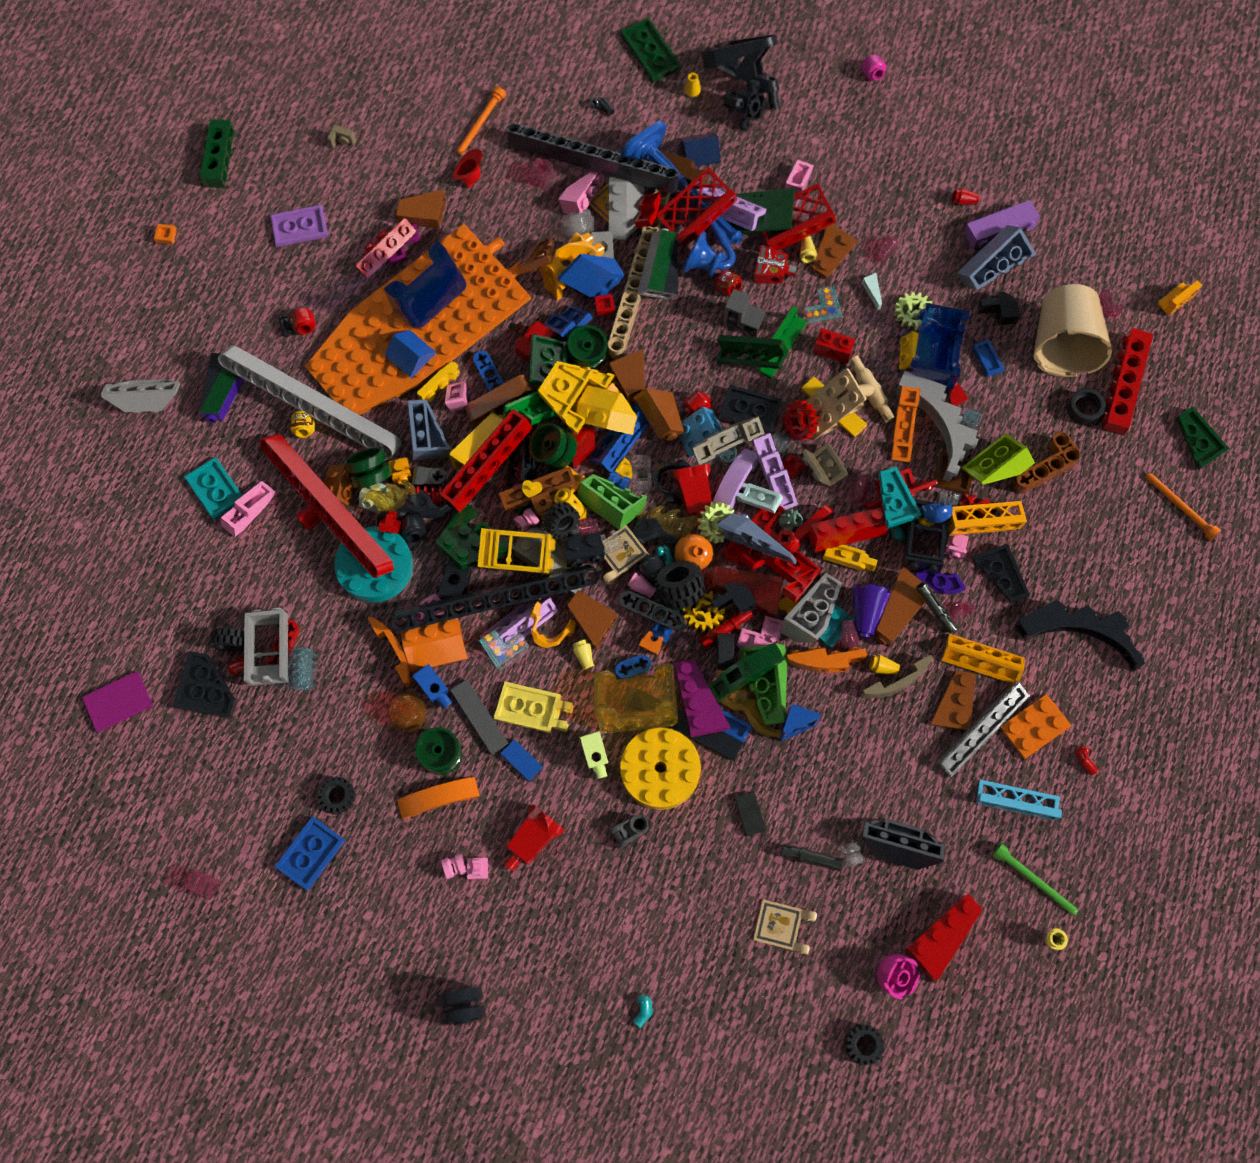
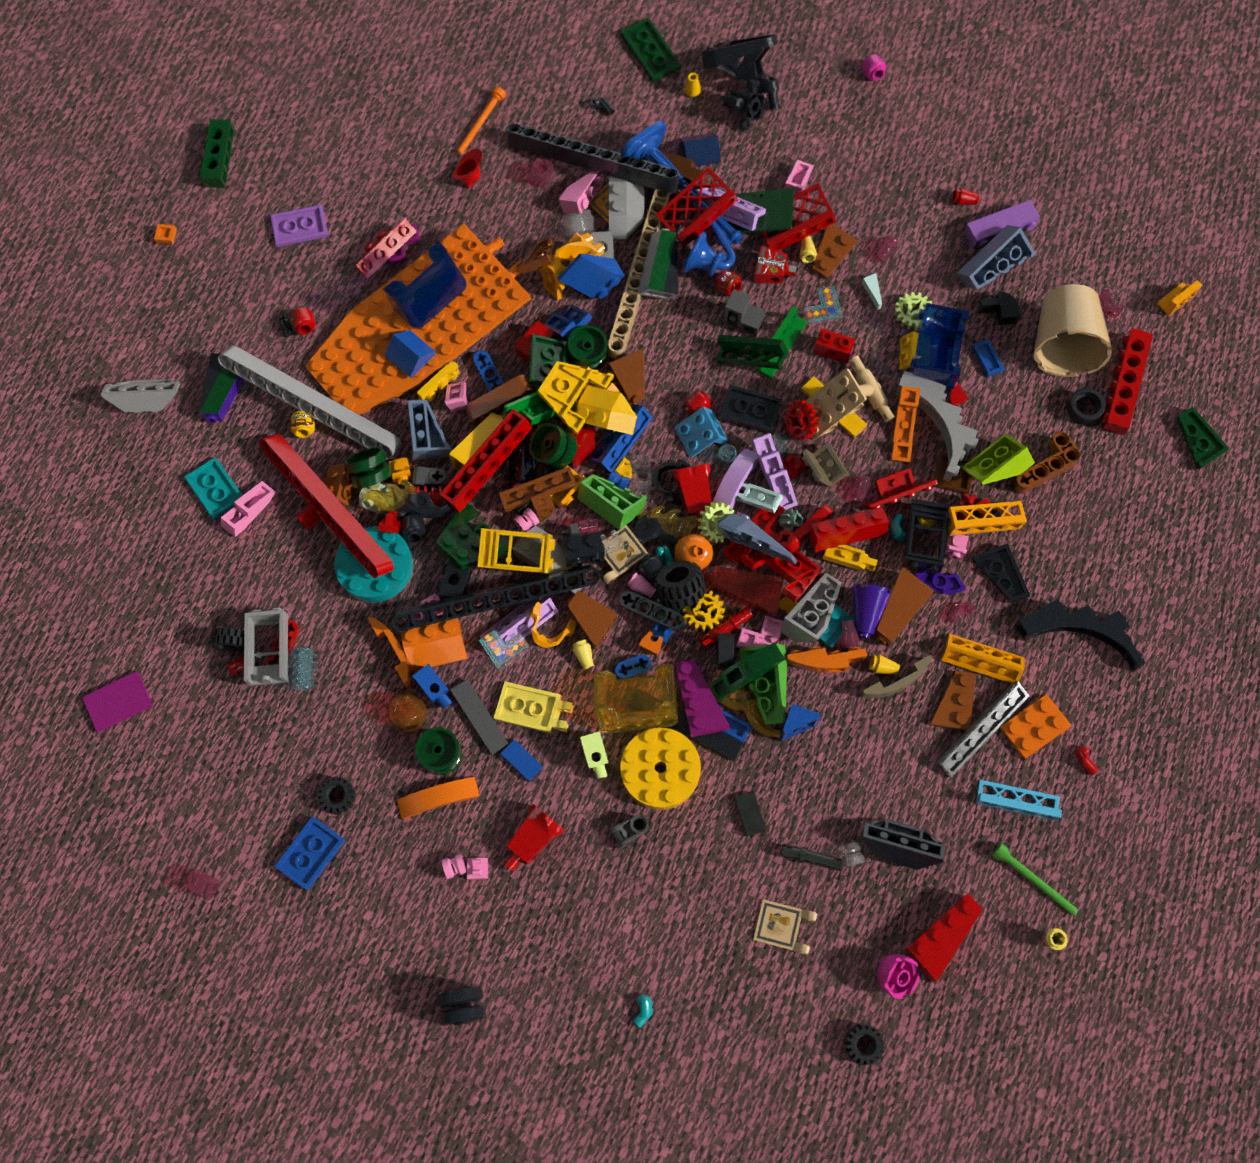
(203, 688): black plate -> none
(342, 135): dark tan bracket -> none
(423, 209): dark orange slope -> none
(531, 489): yellow piece -> none
(561, 528): black tyre -> none
(566, 495): yellow piece -> none
(604, 305): red tile -> none
(648, 210): red slope -> none
(660, 412): dark orange slope -> none
(727, 438): dark tan slope -> none
(737, 596): black brick -> none
(896, 499): teal wing -> none
(937, 512): blue hair -> none
(941, 614): pearl dark grey pin -> none
(946, 497): clear wheel -> none
(971, 415): clear light blue wheel -> none
(1209, 530): orange piece -> none

